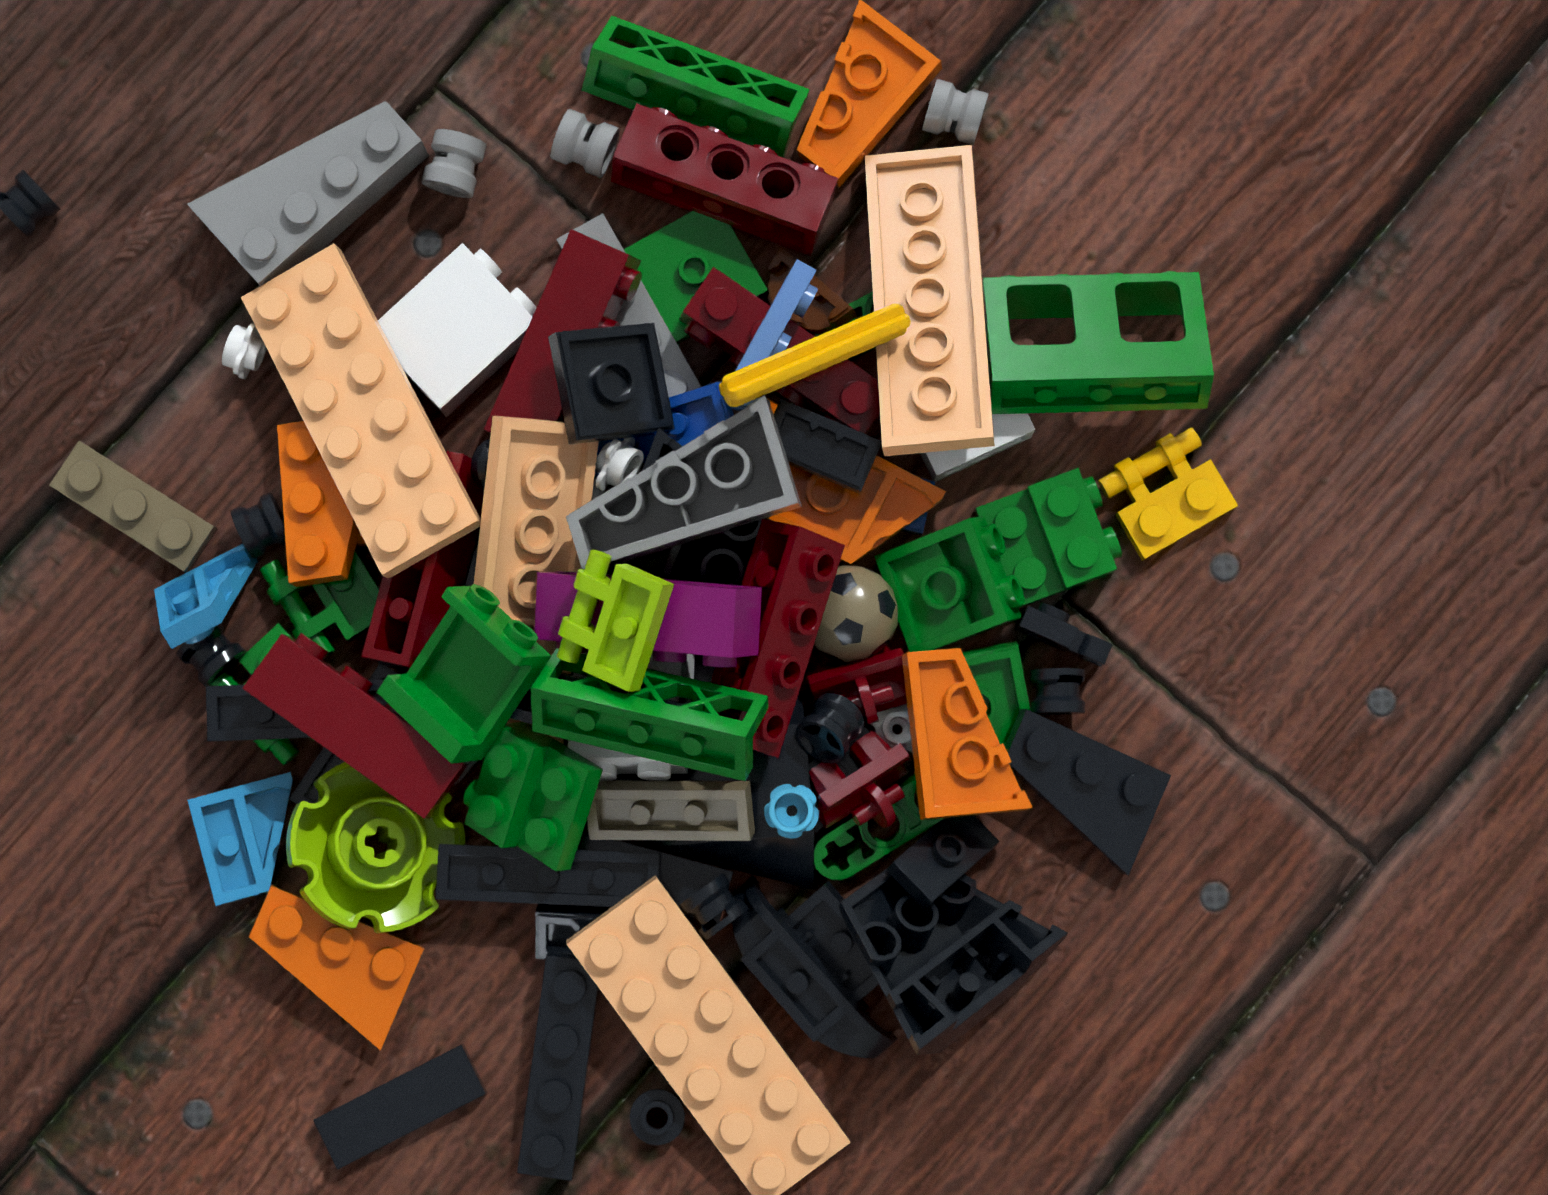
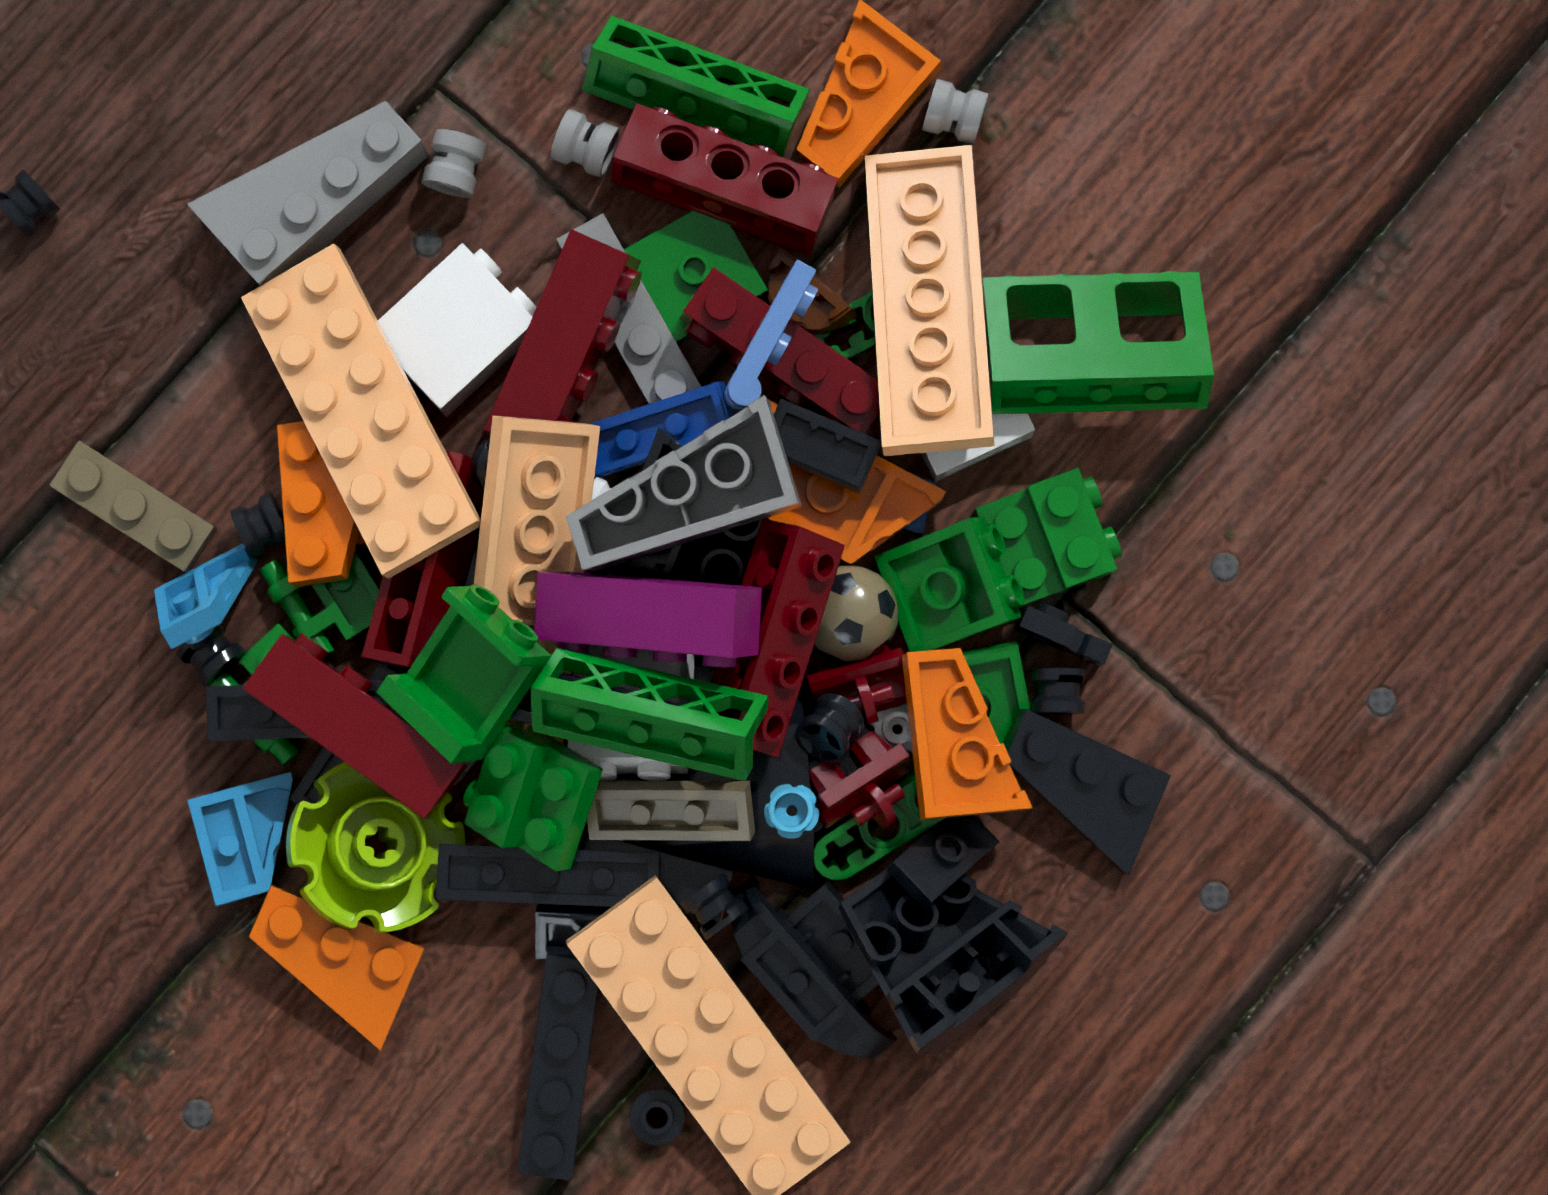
(243, 350): white plate -> none
(400, 1106): black tile -> none
(611, 382): black plate -> none
(618, 462): white plate -> none
(627, 622): lime plate -> none
(814, 355): yellow axle -> none
(1174, 509): yellow plate -> none

